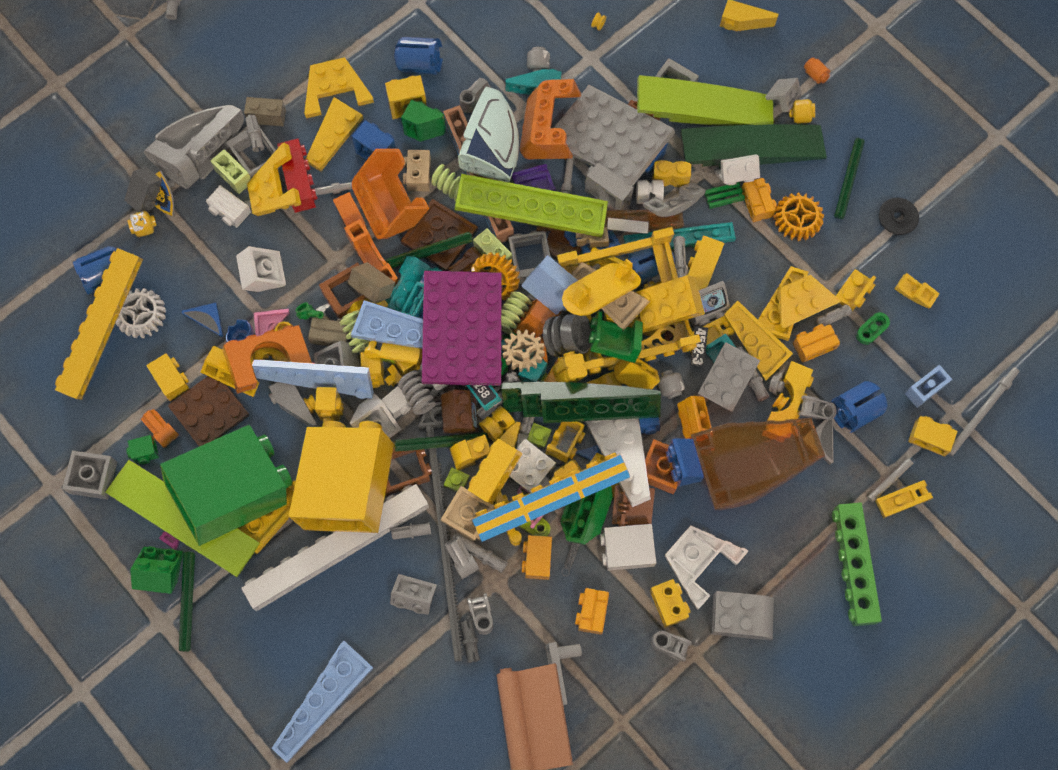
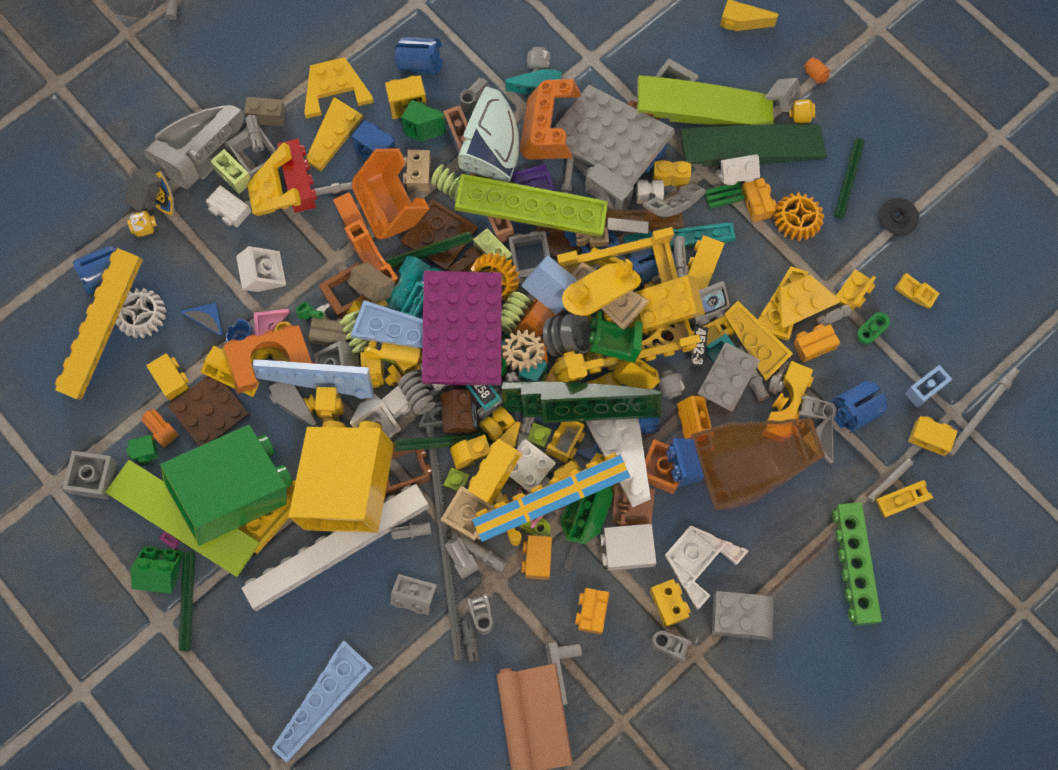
(598, 21): yellow bush -> none

